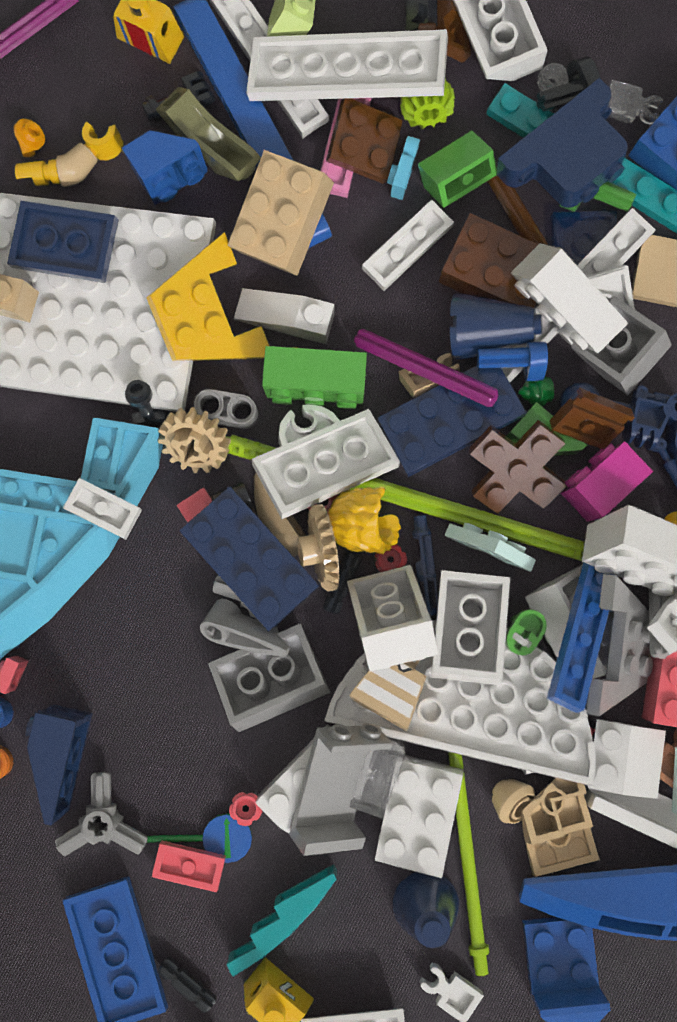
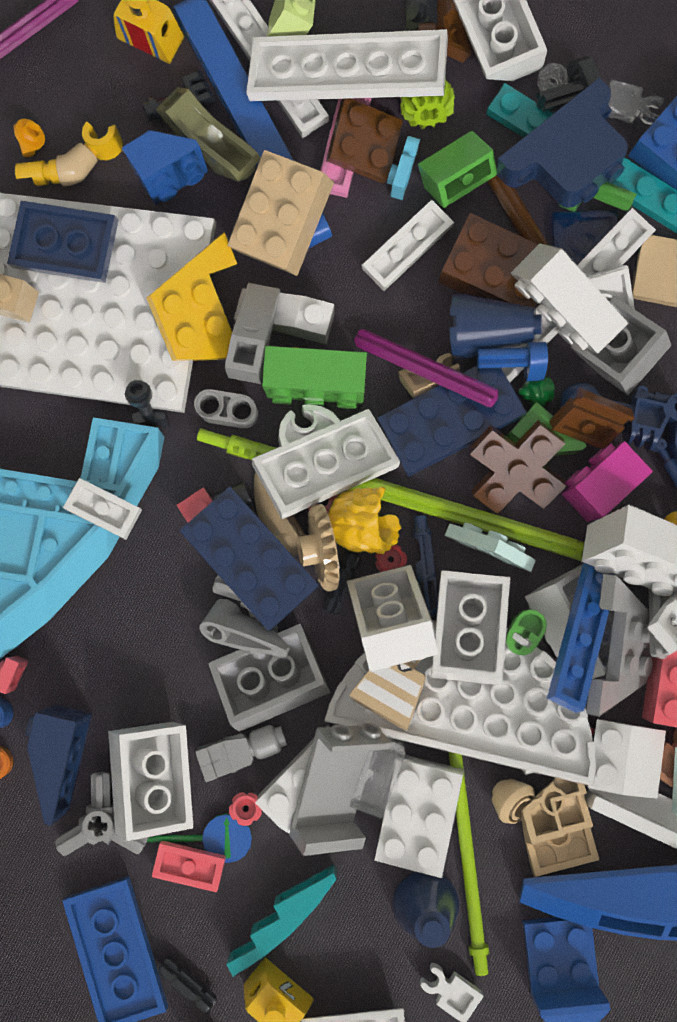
(150, 780): none -> white brick
(178, 438): tan gear -> none
(239, 751): none -> light grey piece
(252, 333): none -> light grey slope

